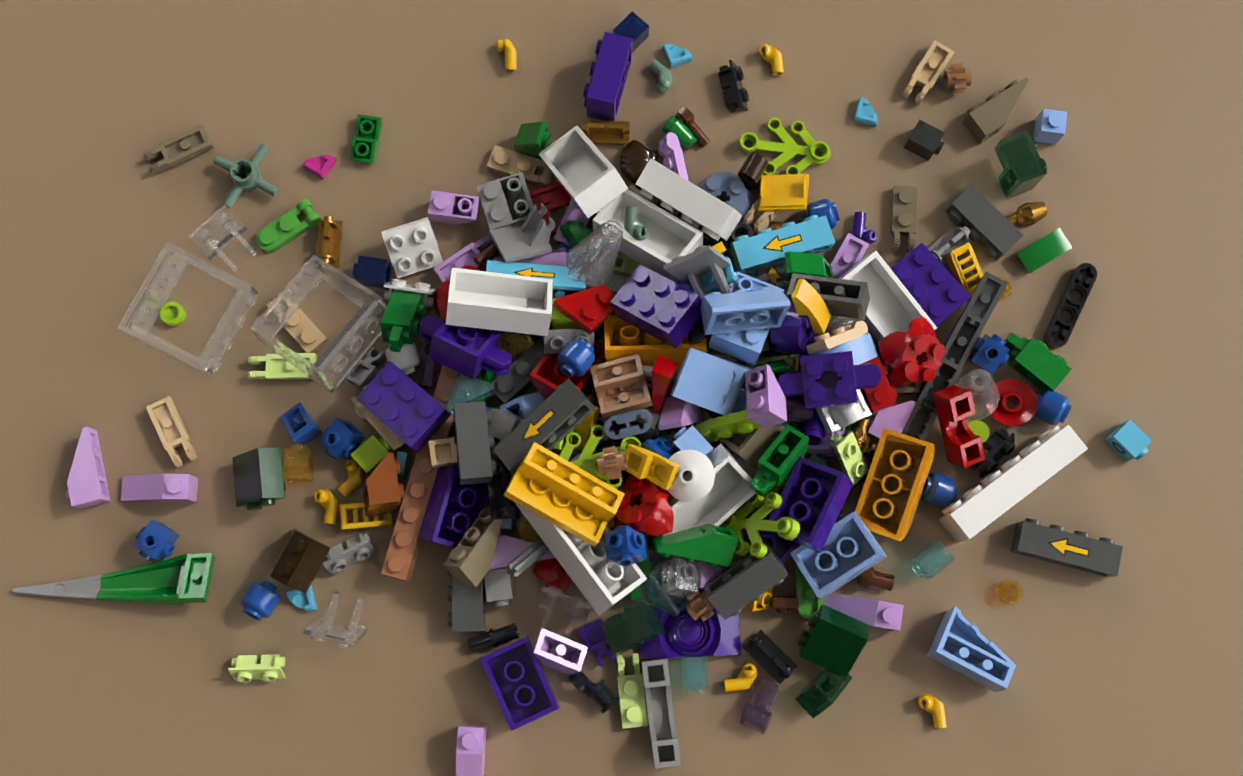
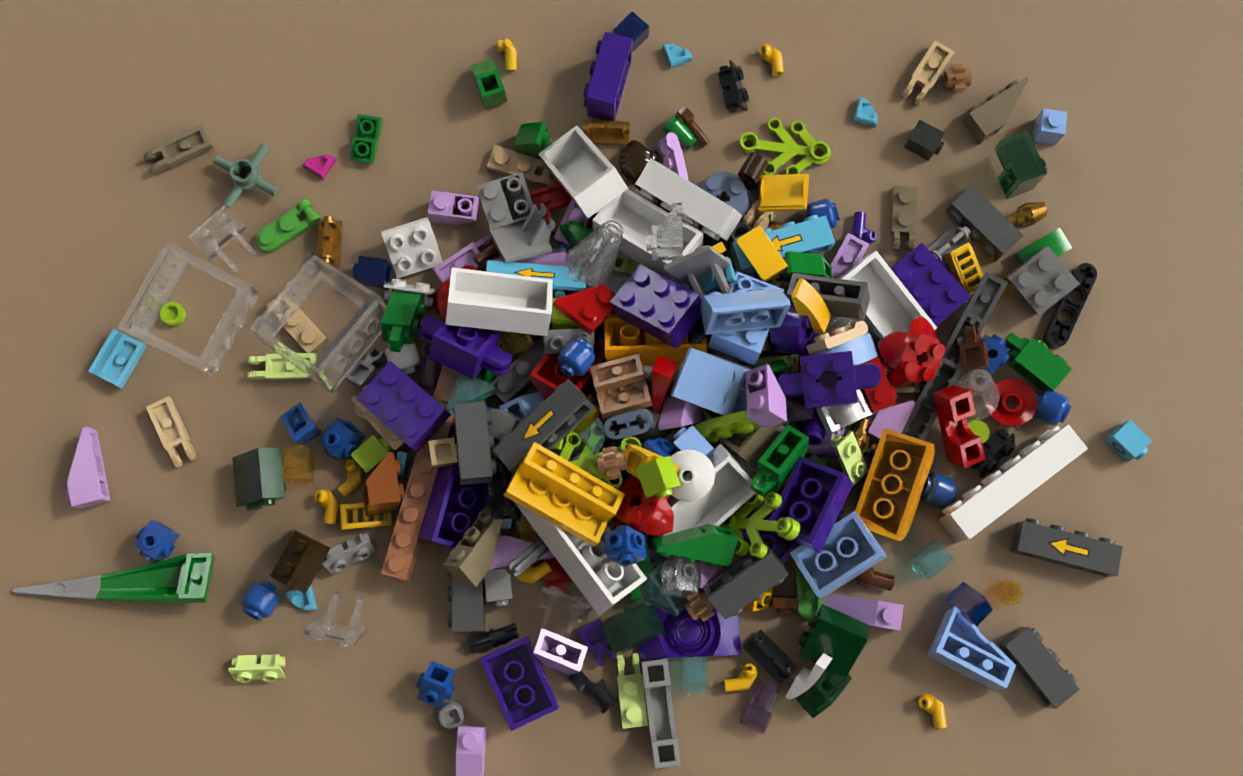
(117, 358): none -> medium azure plate
(159, 488): lavender slope -> none
(436, 684): none -> blue brick
(450, 715): none -> light grey tile
(489, 83): none -> green slope
(533, 574): none -> yellow arm
(593, 436): none -> clear light blue tile
(632, 225): sand green arm -> none
(658, 477): none -> lime brick
(664, 76): sand green arm -> none
(667, 236): none -> clear arch
(761, 253): none -> yellow slope
(807, 678): none -> white slope
(970, 603): none -> clear blue brick
(973, 353): none -> reddish brown plate
(1040, 667): none -> dark grey brick
(1042, 280): none -> light grey brick

